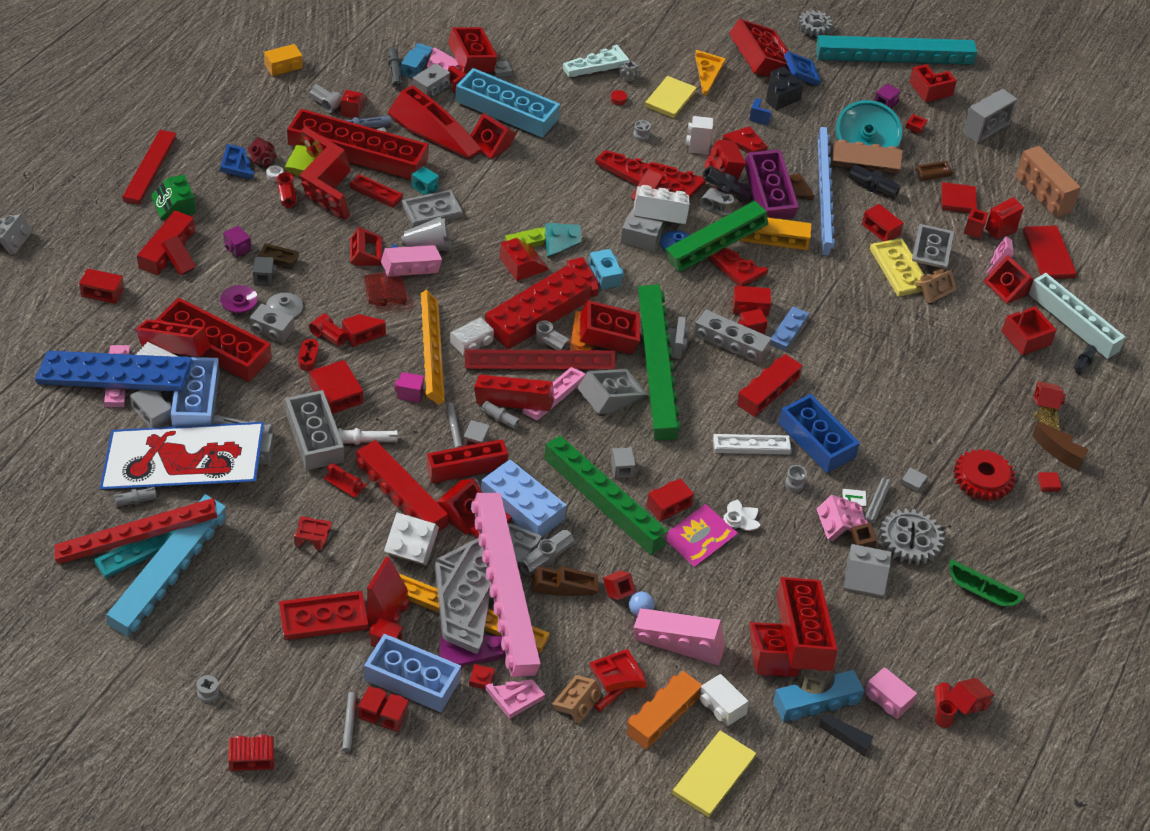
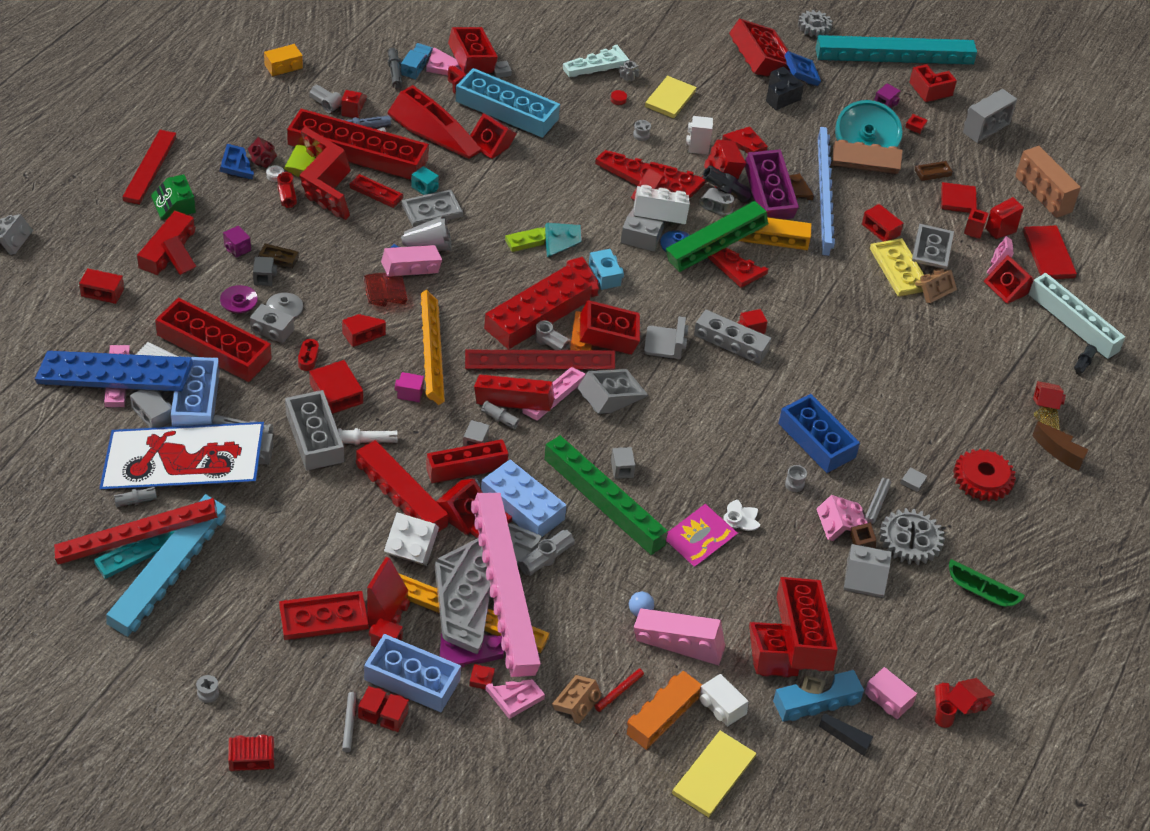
(174, 337): red brick -> none
(312, 531): red piece -> none
(325, 327): red piece -> none
(344, 480): red hinge -> none
(357, 248): red tile -> none
(432, 80): light grey brick -> none
(454, 425): light grey bar -> none
(472, 335): white brick -> none
(521, 259): red slope -> none
(564, 582): reddish brown slope -> none
(618, 671): red plate -> none
(619, 585): red brick -> none
(657, 362): green brick -> none
(670, 499): red brick -> none
(708, 69): light orange wing -> none
(750, 299): red brick -> none
(752, 444): white tile -> none
(758, 114): blue panel -> none
(769, 385): red brick -> none
(789, 328): medium blue plate -> none
(855, 496): white sticker -> none
(874, 181): black piece -> none
(1029, 330): red piece -> none
(1049, 481): red tile -> none

